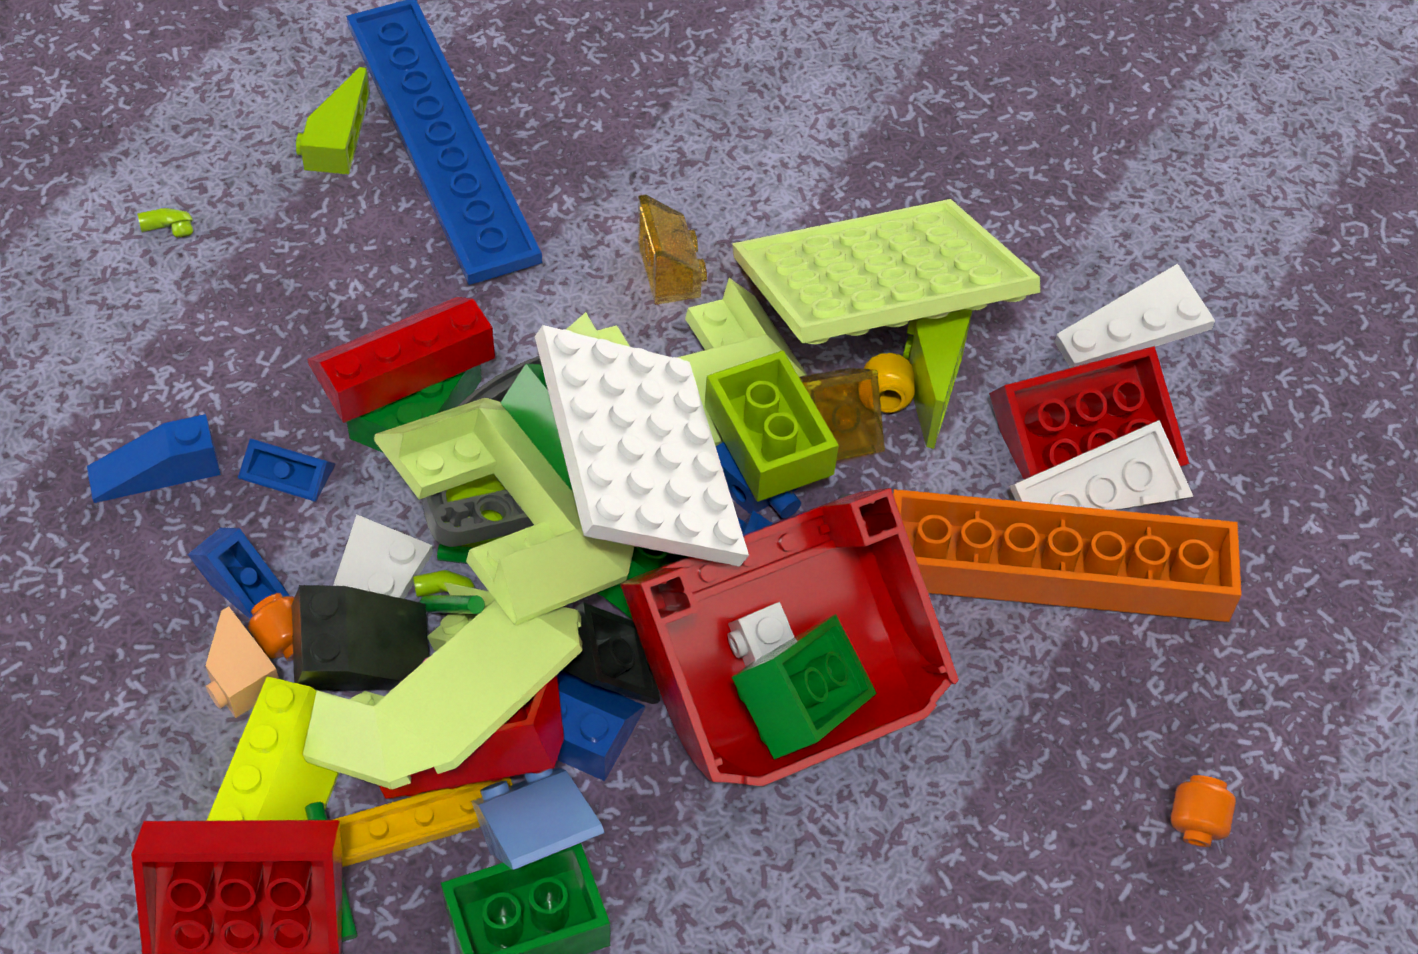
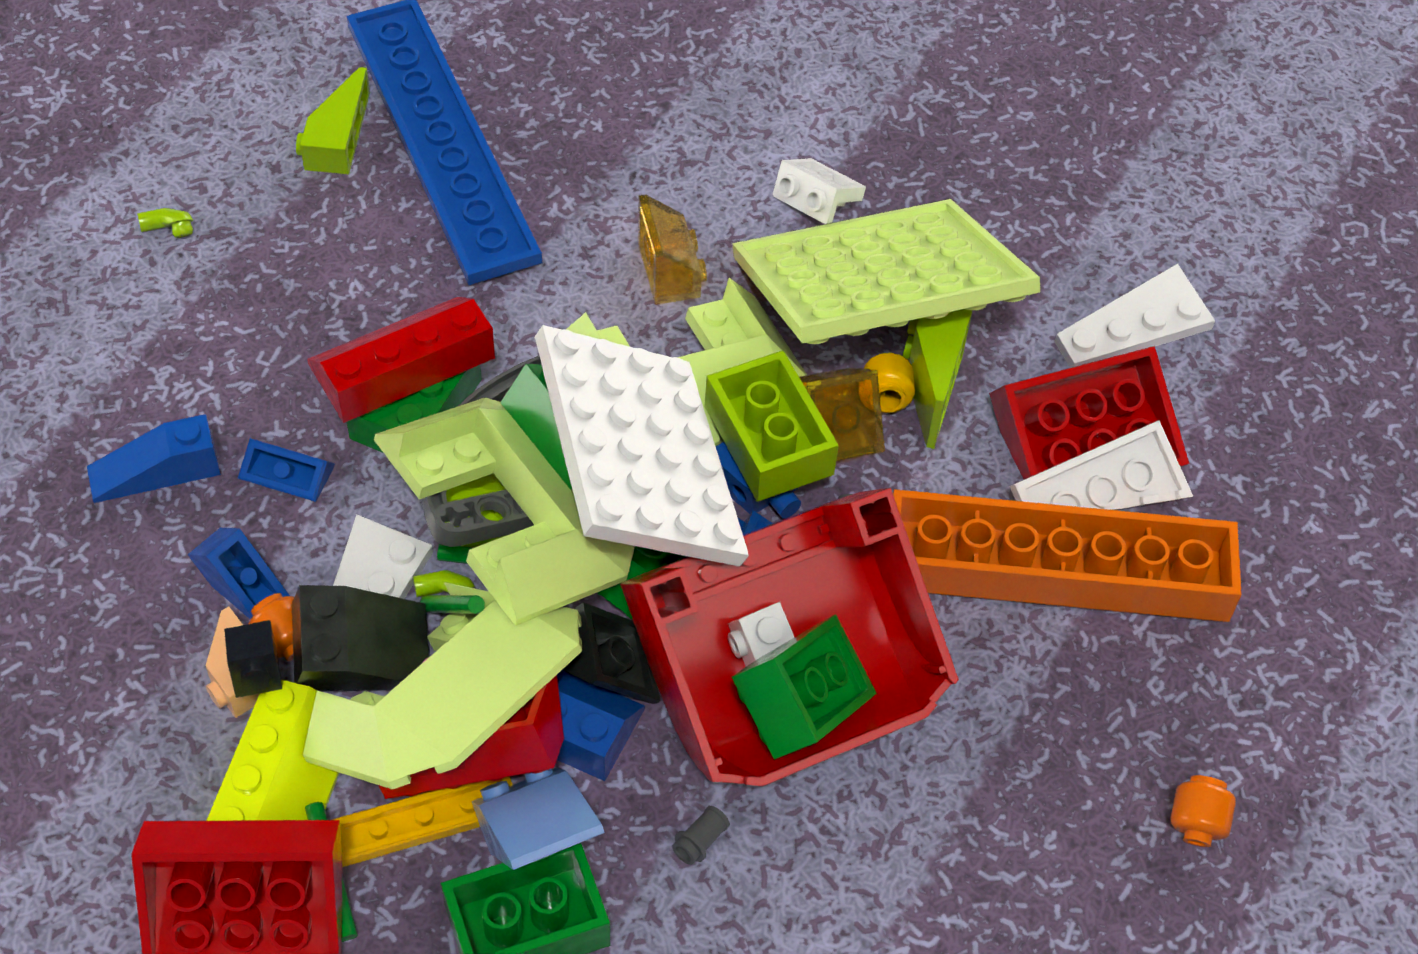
(252, 659): none -> black brick
(694, 842): none -> dark grey pin
(815, 188): none -> white bracket

